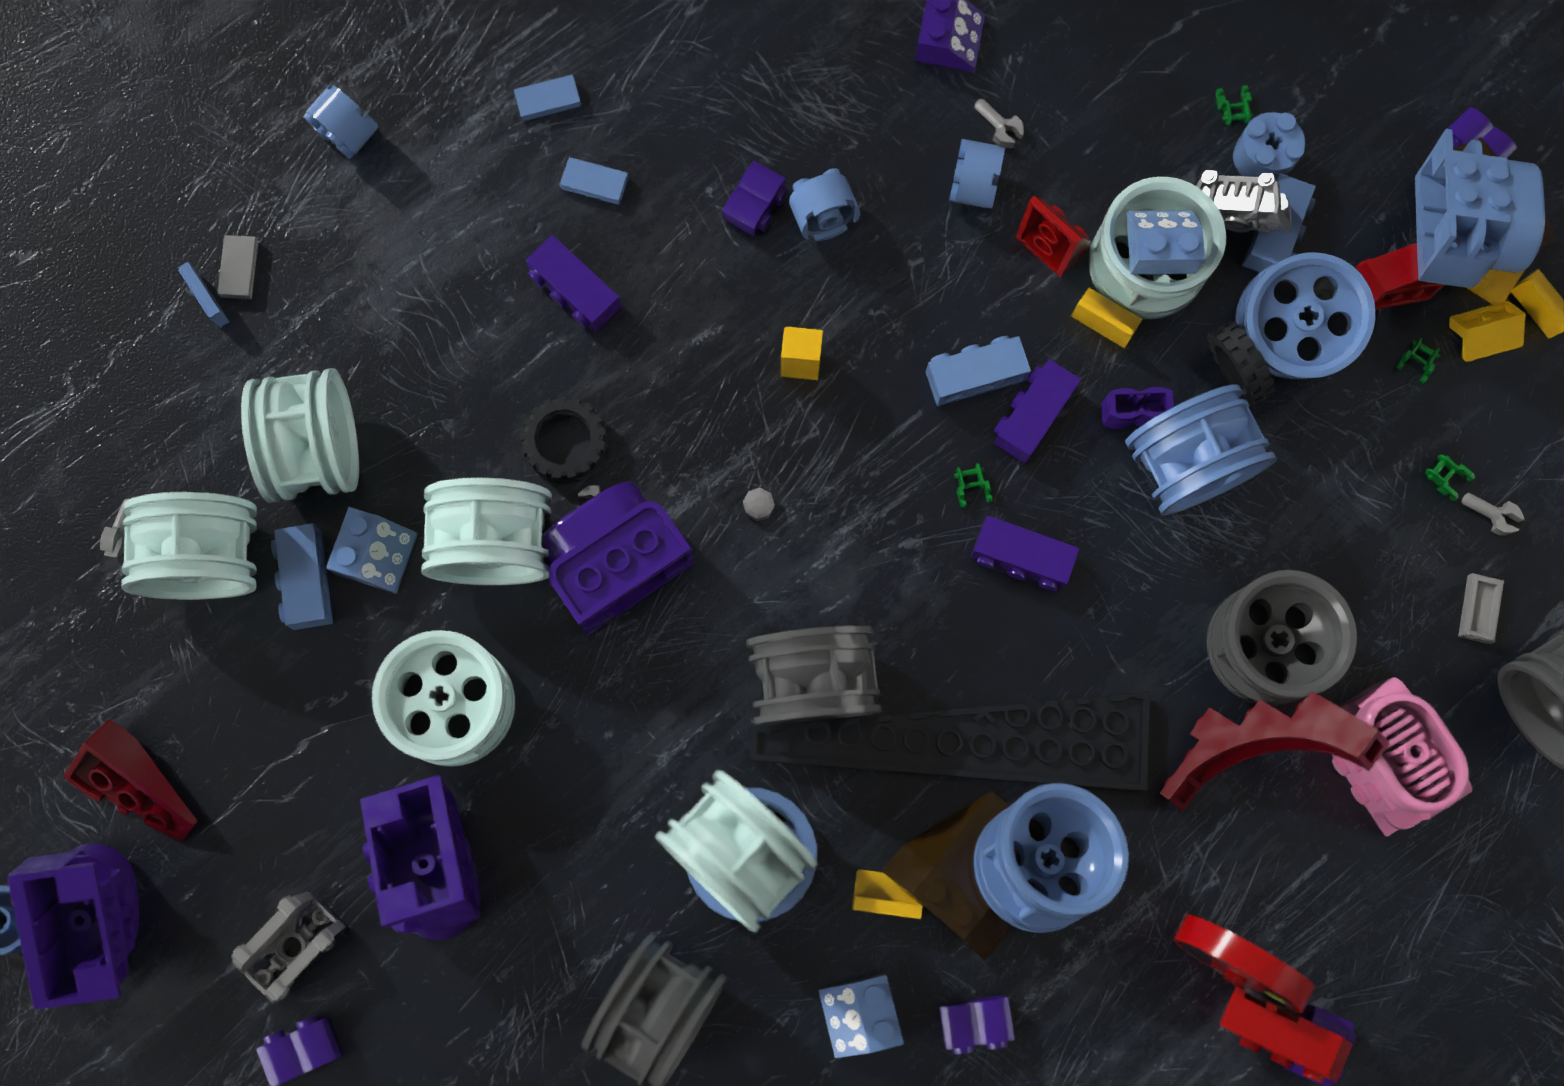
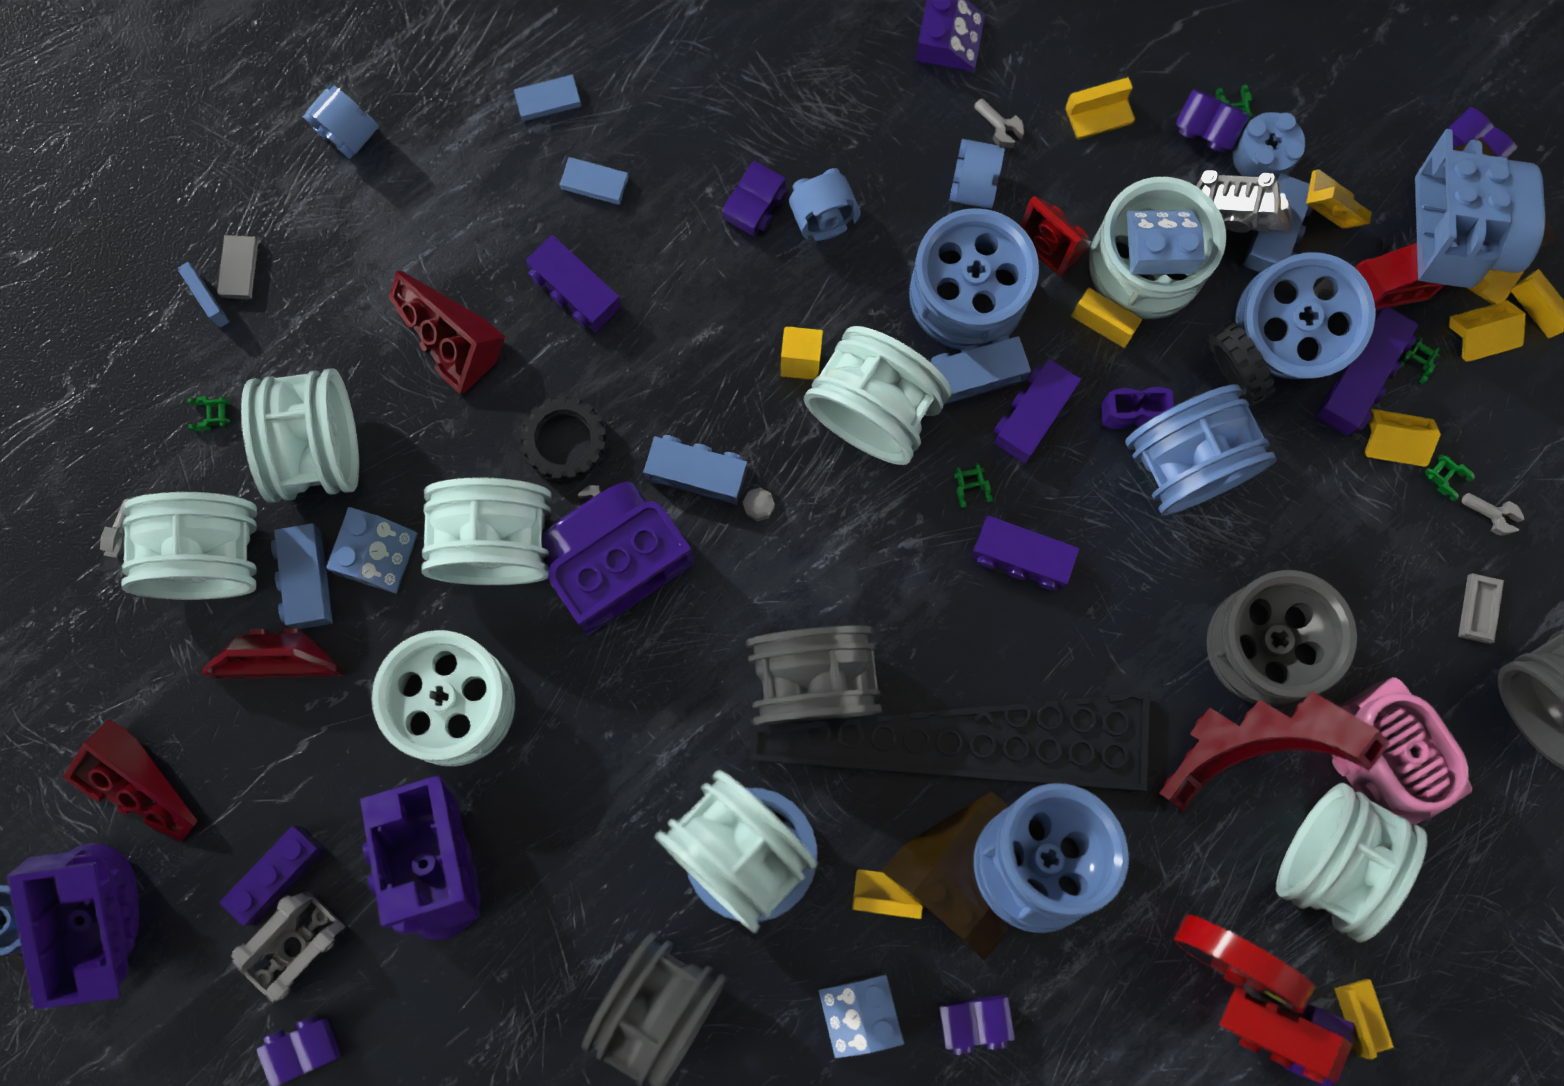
(209, 422): none -> green piece
(272, 657): none -> dark red wedge
(273, 876): none -> dark purple brick
(455, 336): none -> dark red wedge
(695, 469): none -> medium blue brick
(877, 394): none -> light aqua wheel
(956, 320): none -> medium blue wheel
(1100, 108): none -> yellow panel
(1212, 120): none -> dark purple brick
(1335, 202): none -> yellow panel
(1352, 862): none -> light aqua wheel
(1362, 1008): none -> yellow panel
(1363, 379): none -> dark purple brick
(1402, 438): none -> yellow panel

